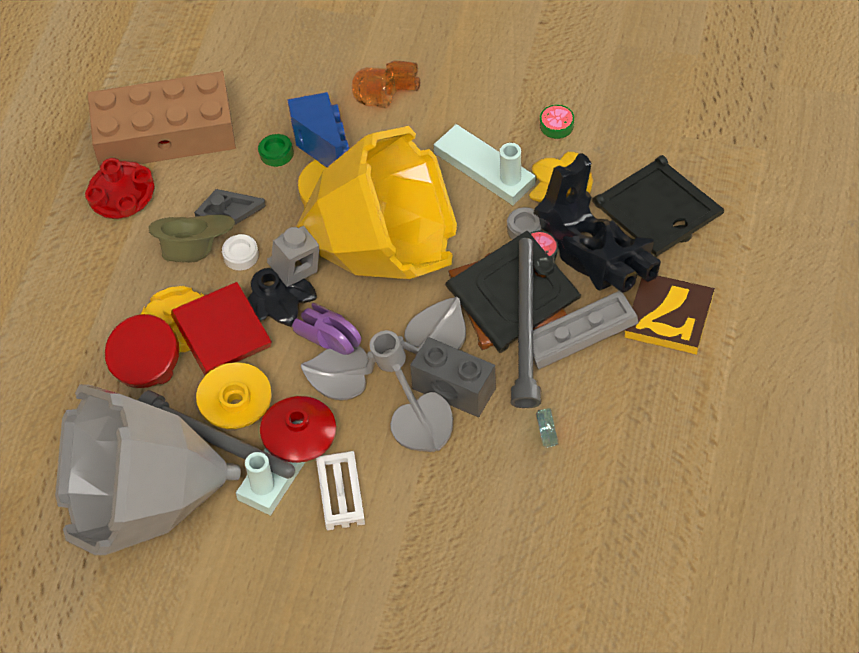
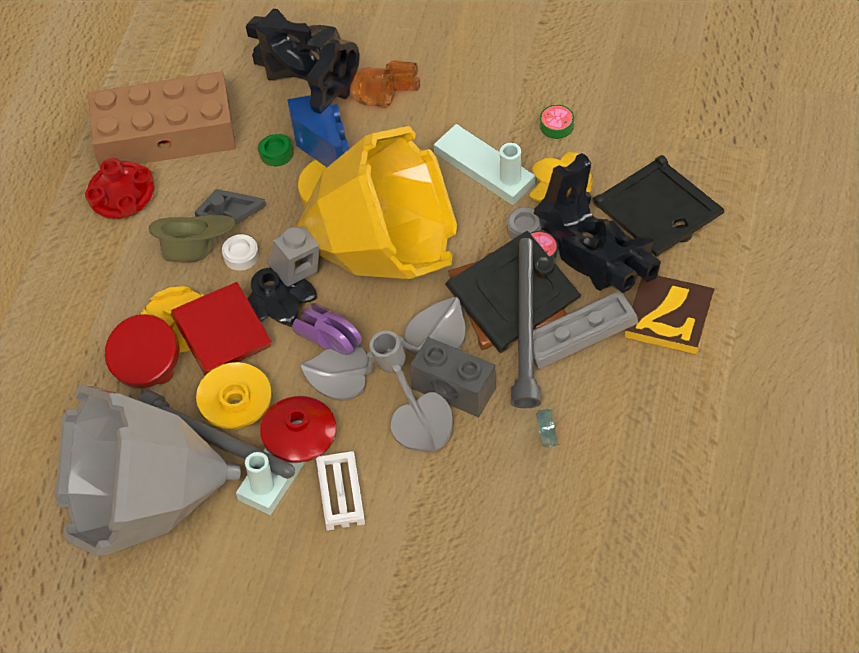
(287, 52): none -> black hips

